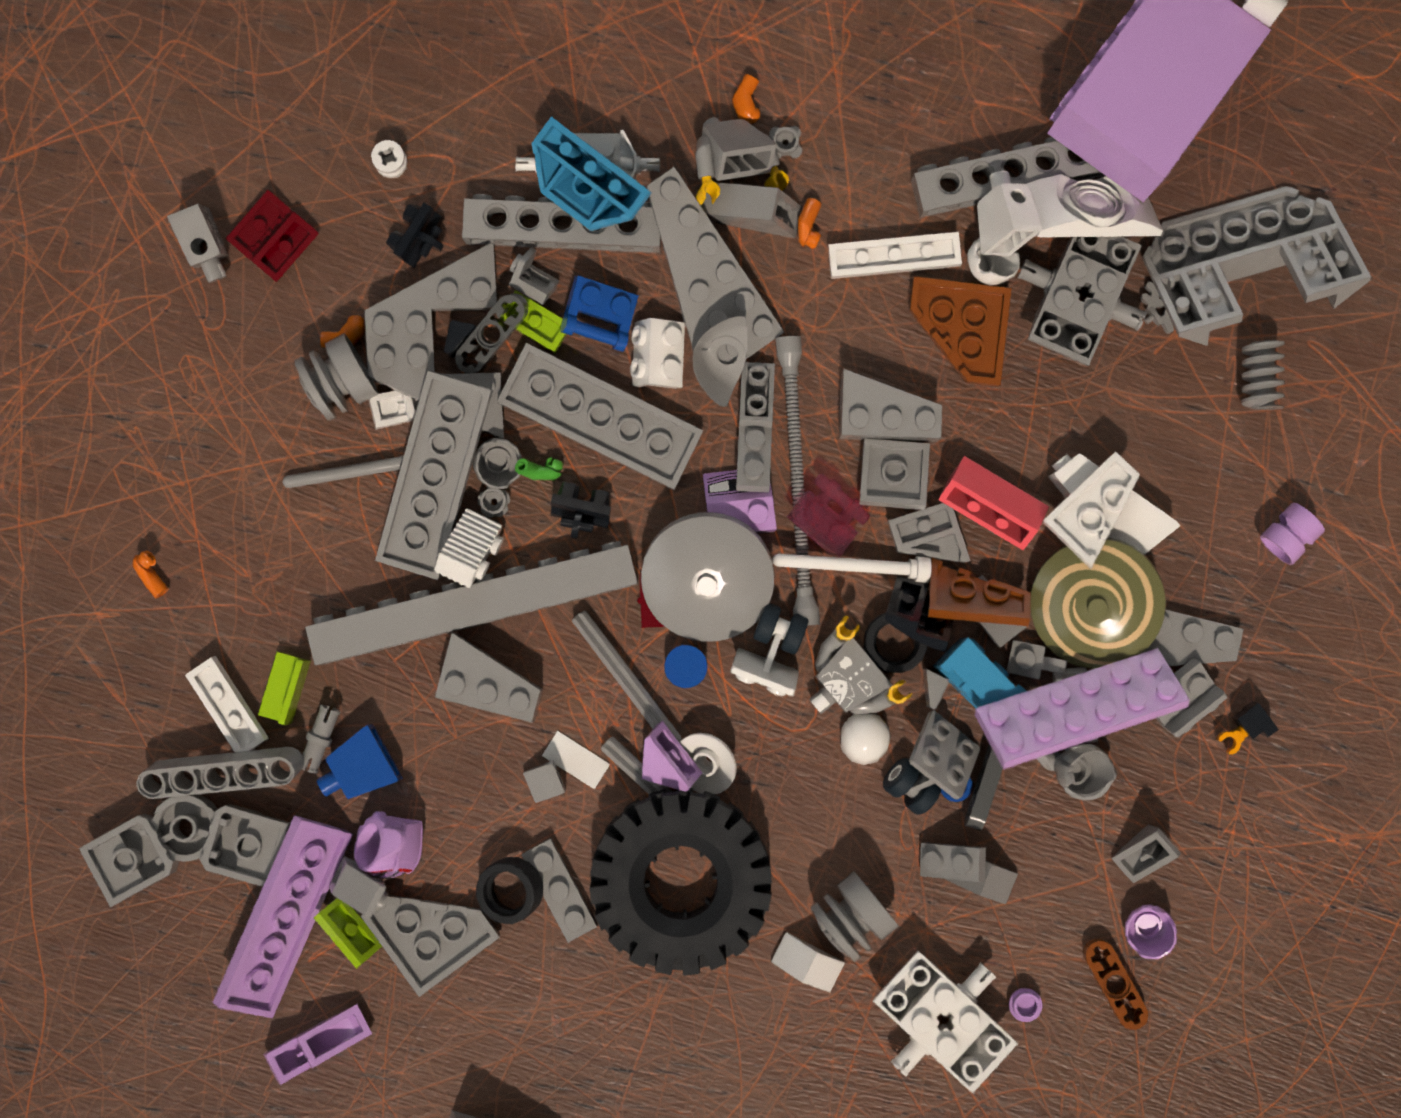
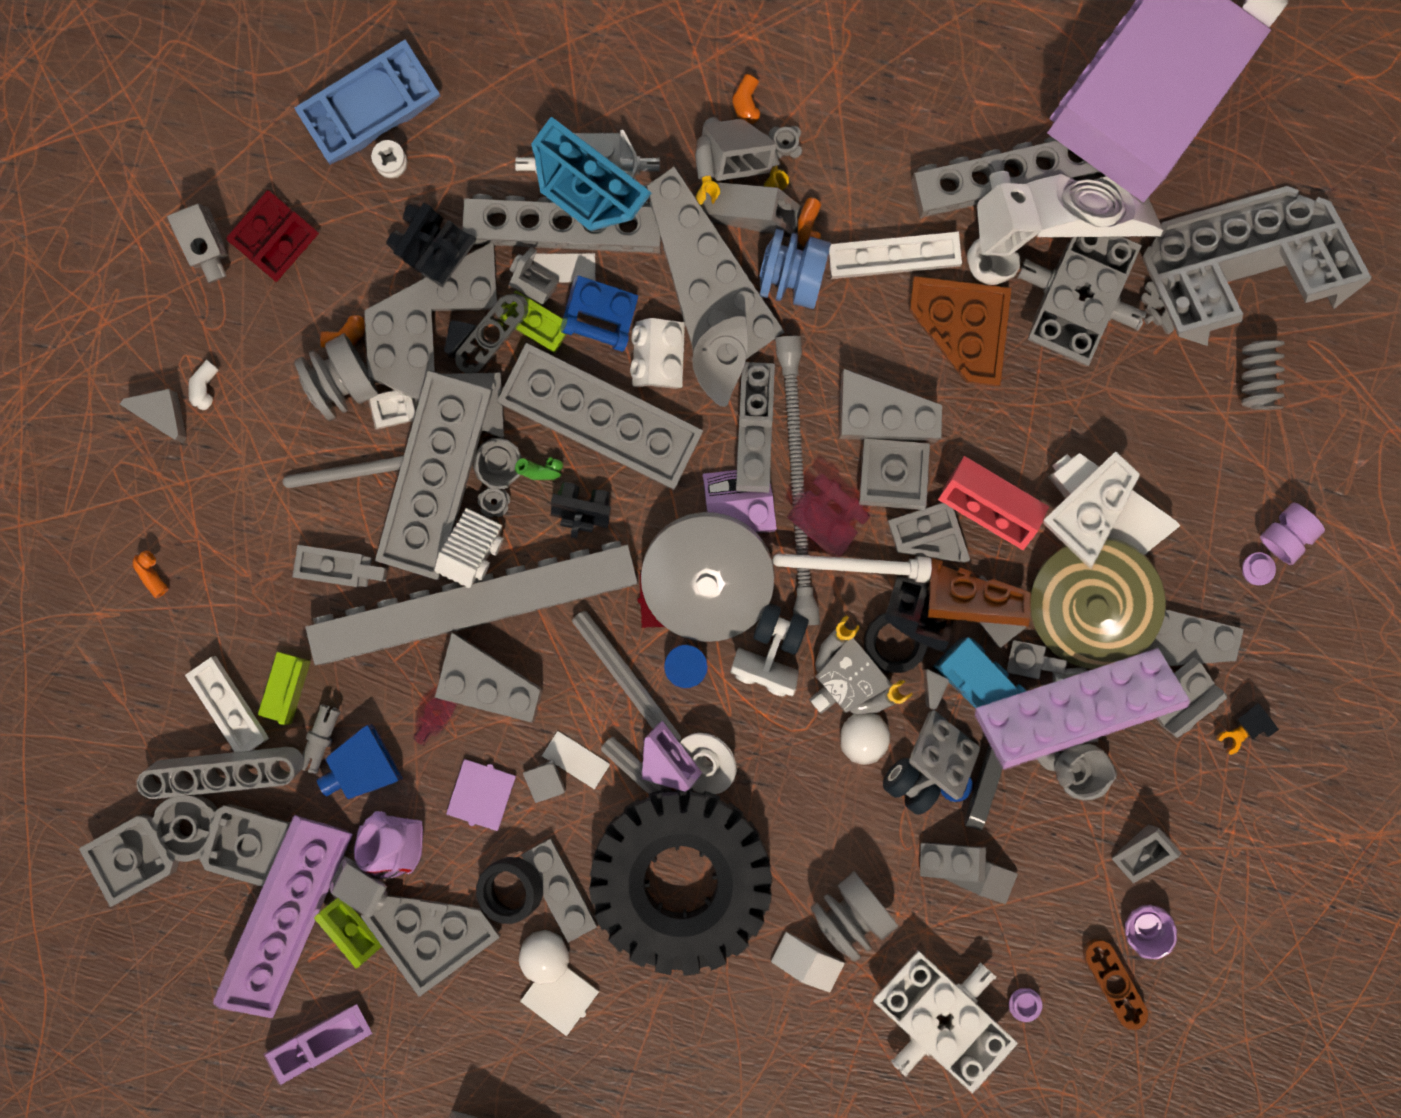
(160, 410): none -> light grey slope
(198, 385): none -> white arm
(336, 567): none -> light grey hinge
(368, 102): none -> medium blue slope
(430, 724): none -> clear pink piece
(445, 254): none -> black hips
(481, 794): none -> lavender piece
(543, 957): none -> white hair
(561, 1001): none -> white piece
(567, 266): none -> white sticker
(794, 268): none -> medium blue wheel
(1258, 568): none -> lavender plate

